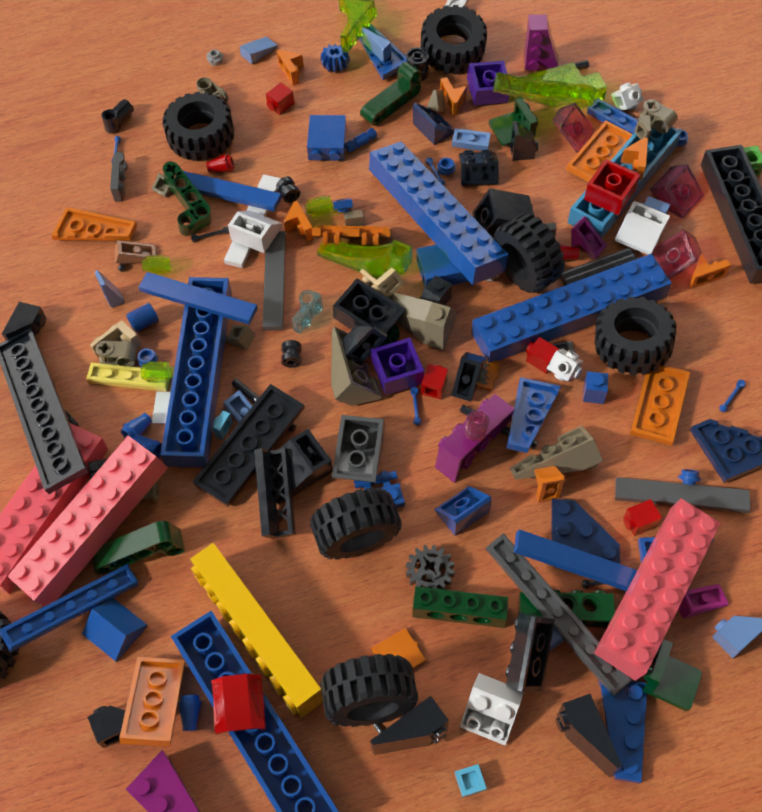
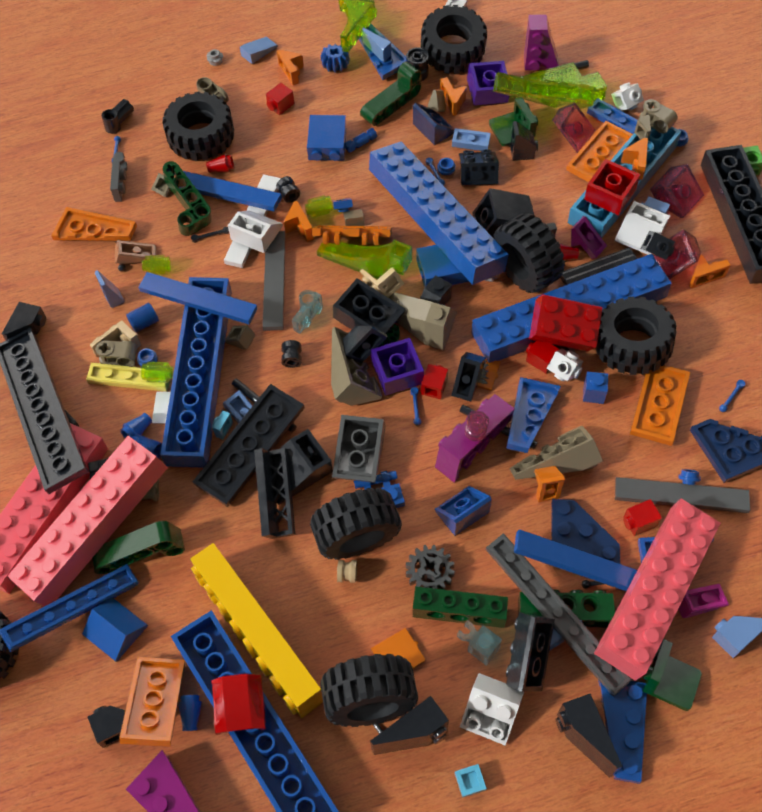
(347, 571): none -> tan wheel
(482, 643): none -> clear light blue brick
(565, 323): none -> red brick
(658, 245): none -> black brick

